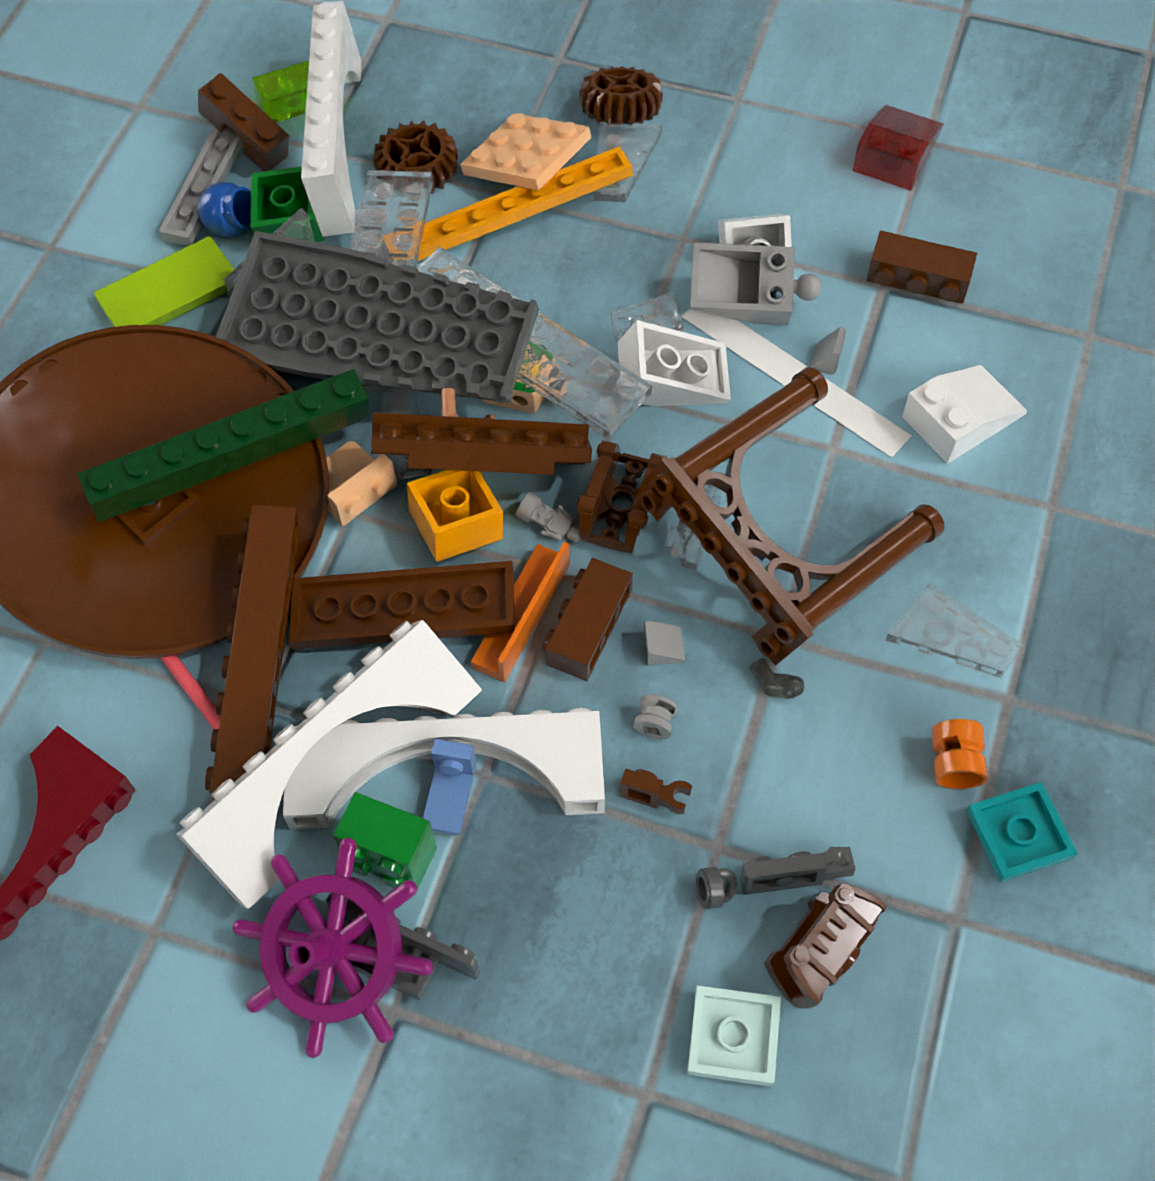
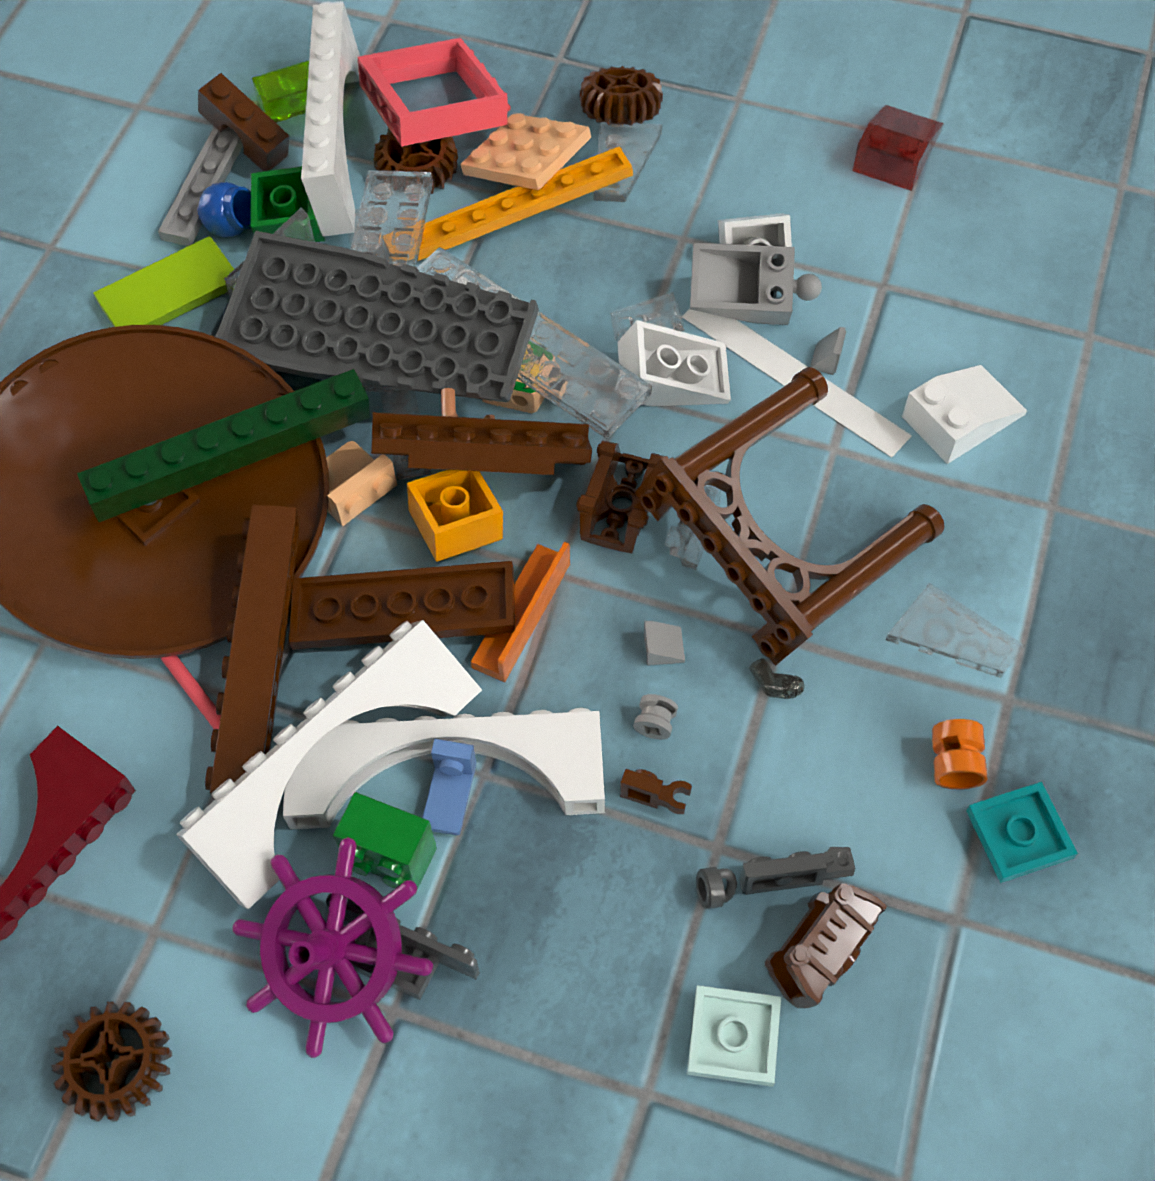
(78, 1061): none -> reddish brown gear
(426, 60): none -> coral window
(555, 522): light grey piece -> none
(587, 618): reddish brown brick -> none
(921, 267): reddish brown brick -> none

